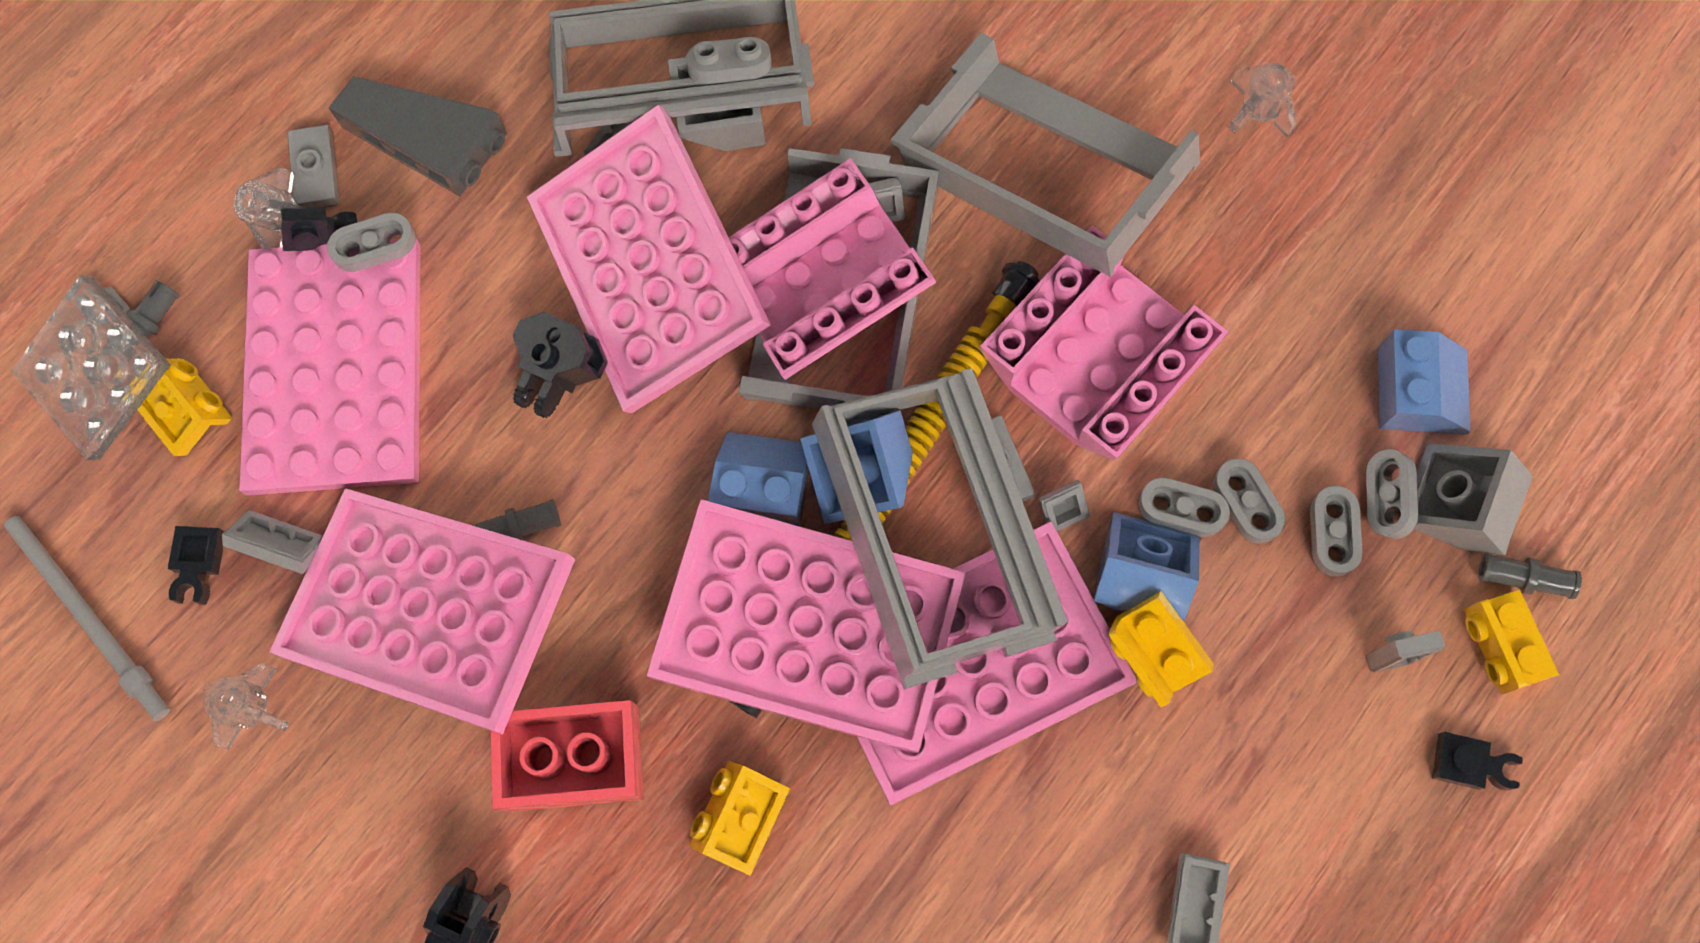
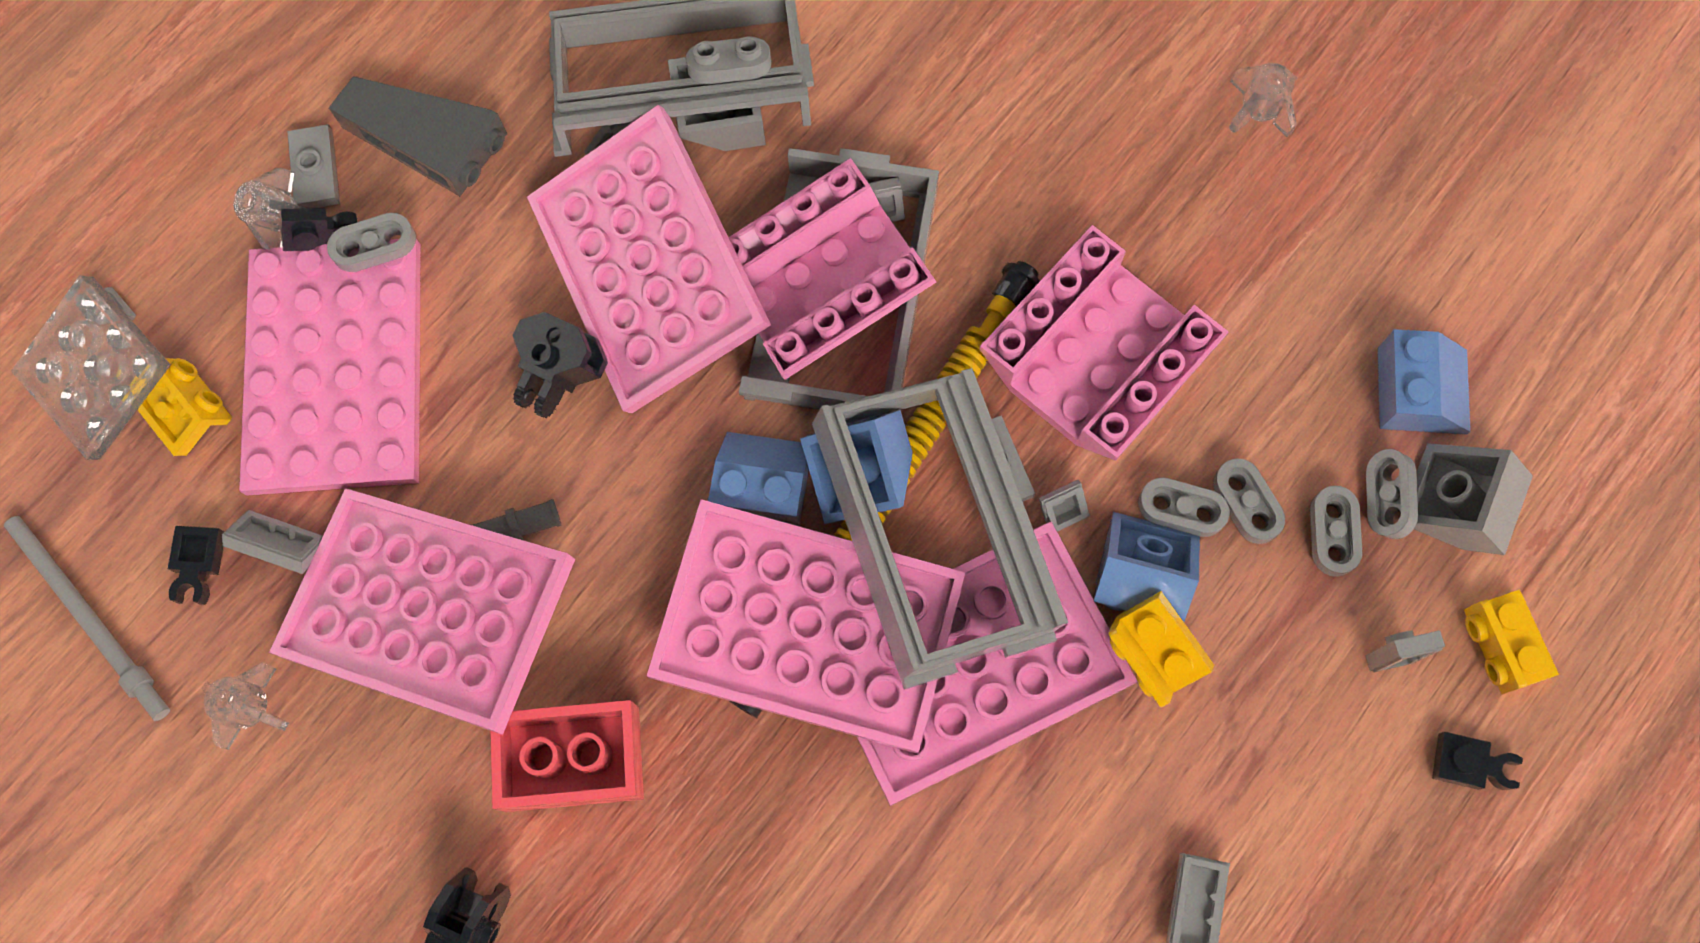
(153, 308): dark grey pin -> none
(738, 817): yellow bracket -> none
(982, 75): light grey piece -> none
(1530, 576): dark grey pin -> none

